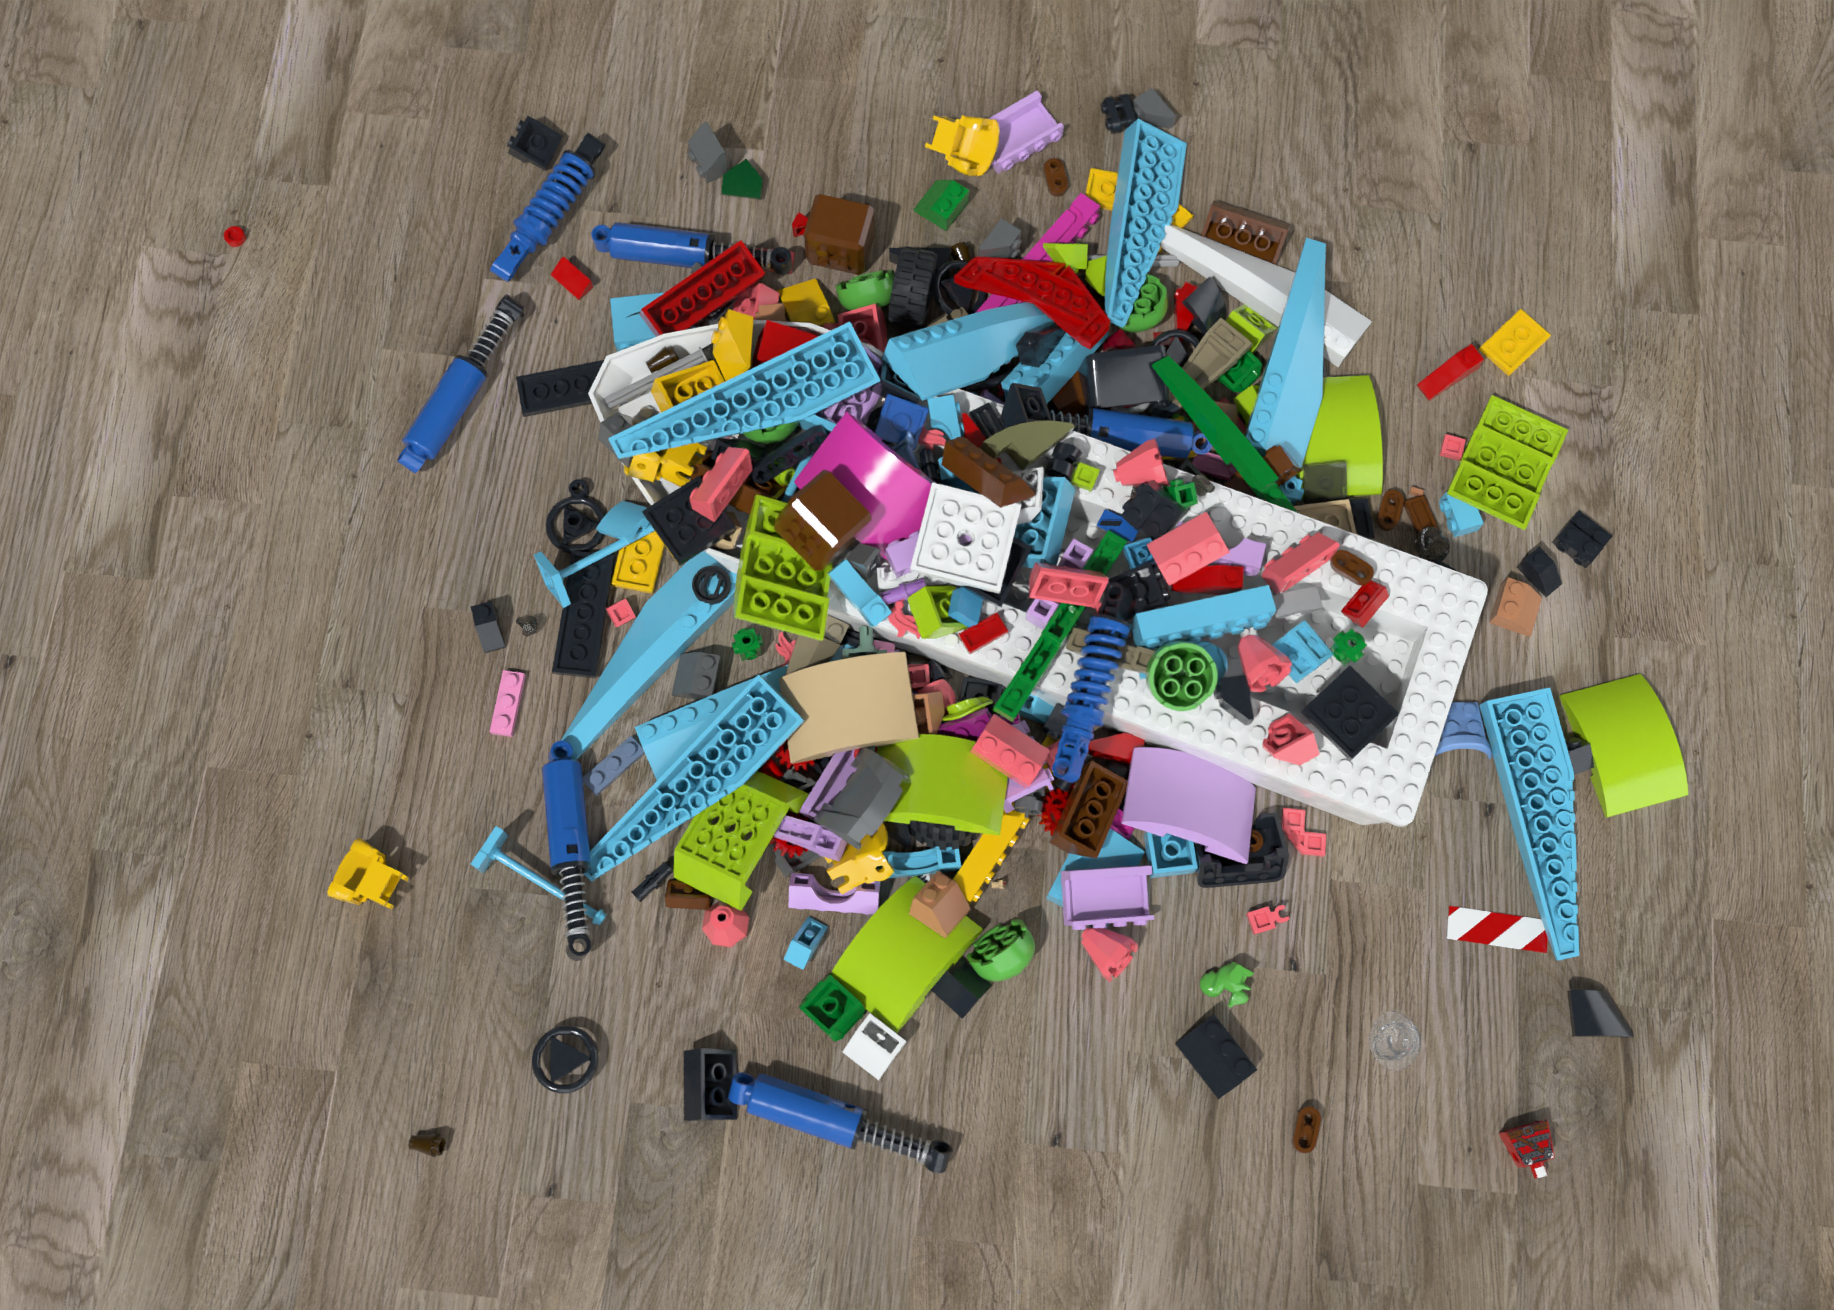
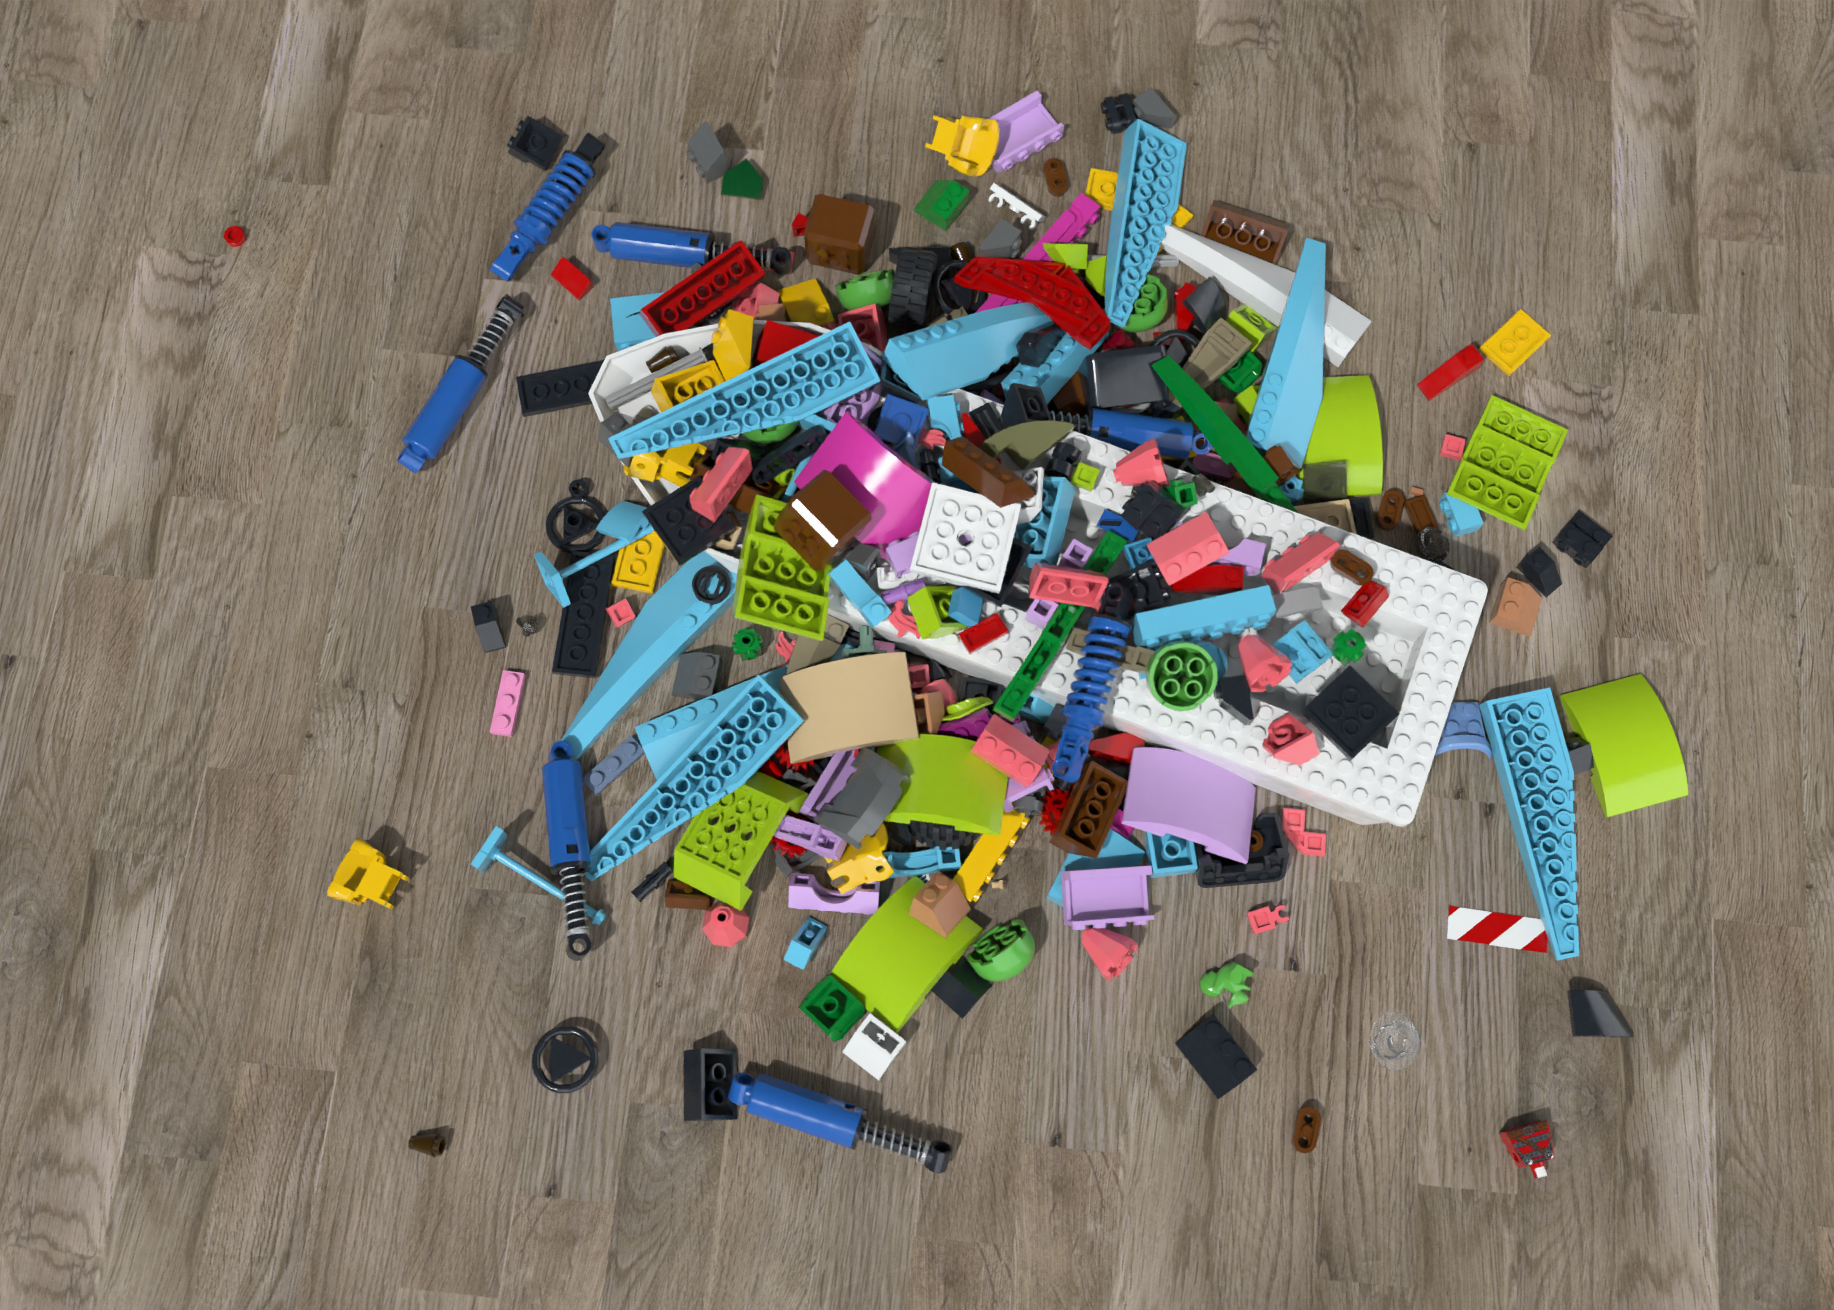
(1016, 205): none -> white plate

